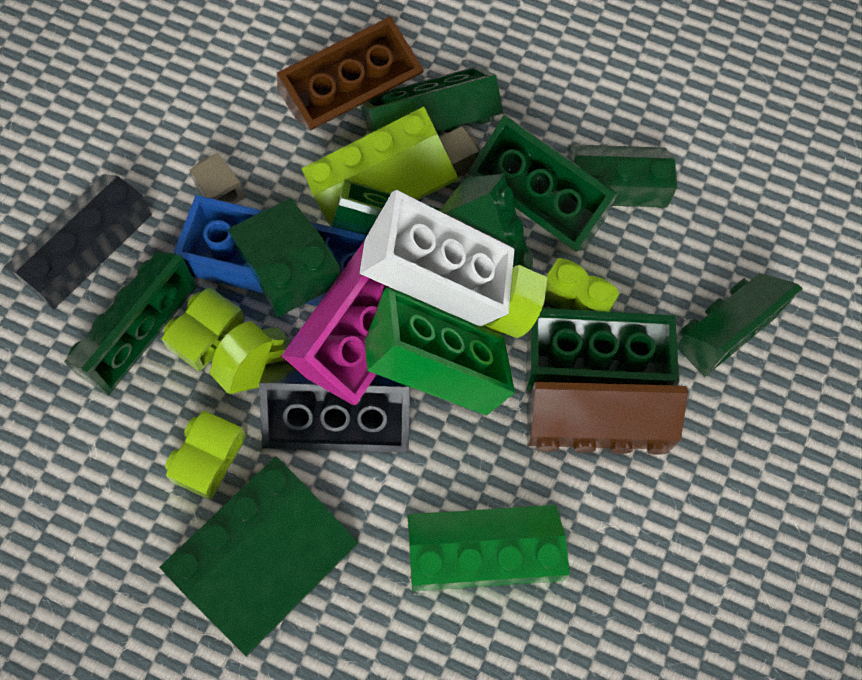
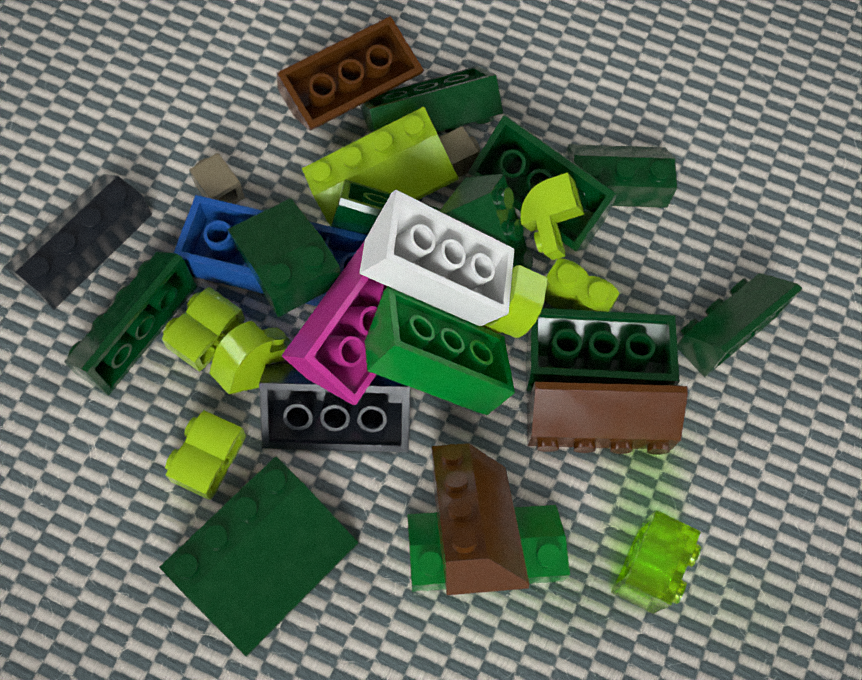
(476, 522): none -> reddish brown slope
(548, 205): none -> lime brick
(657, 563): none -> clear neon green brick

